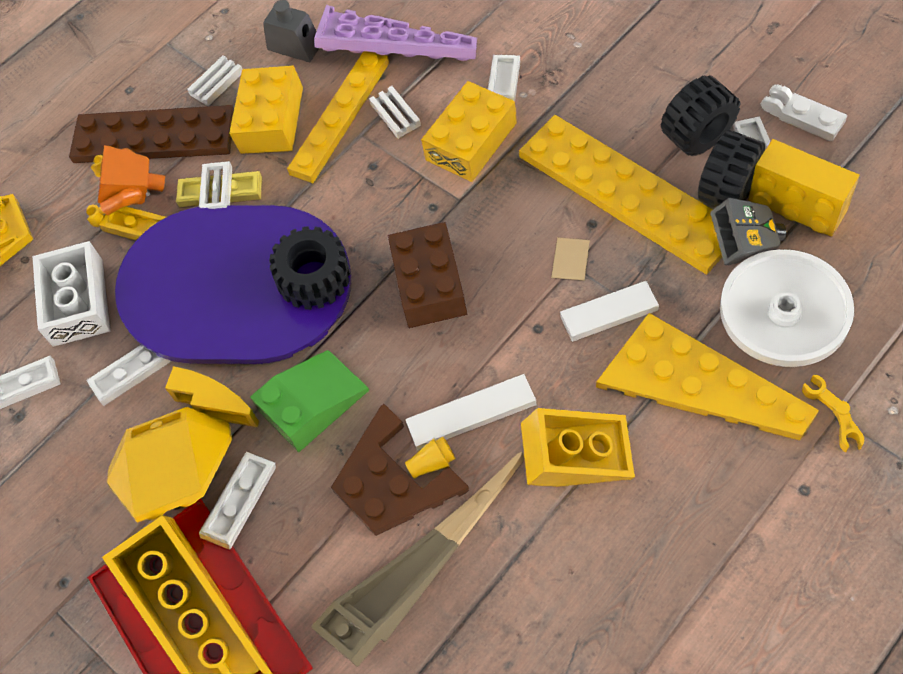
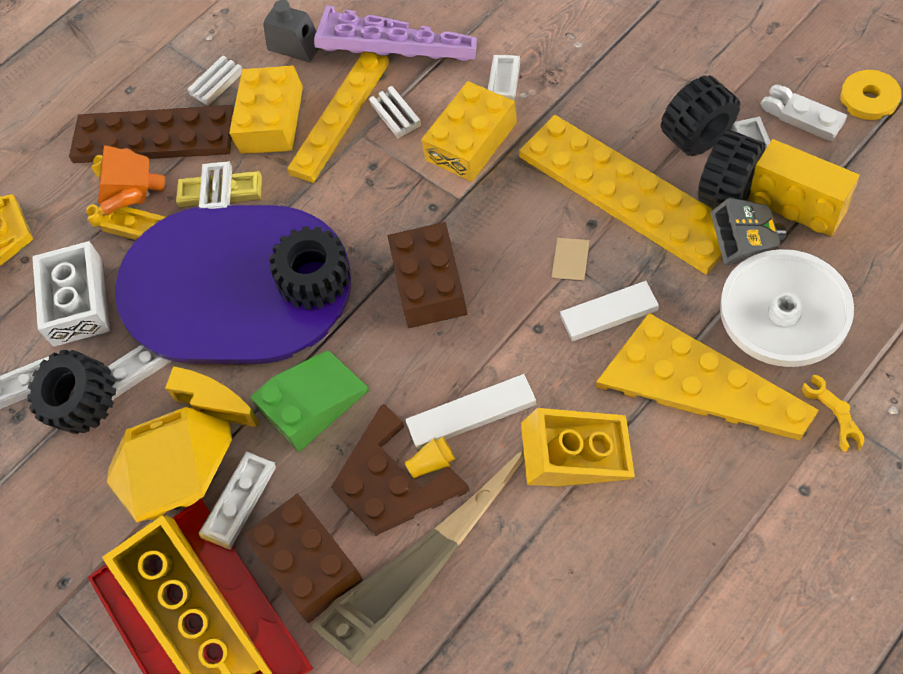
(53, 386): none -> black tyre
(303, 557): none -> reddish brown brick
(875, 82): none -> yellow tile

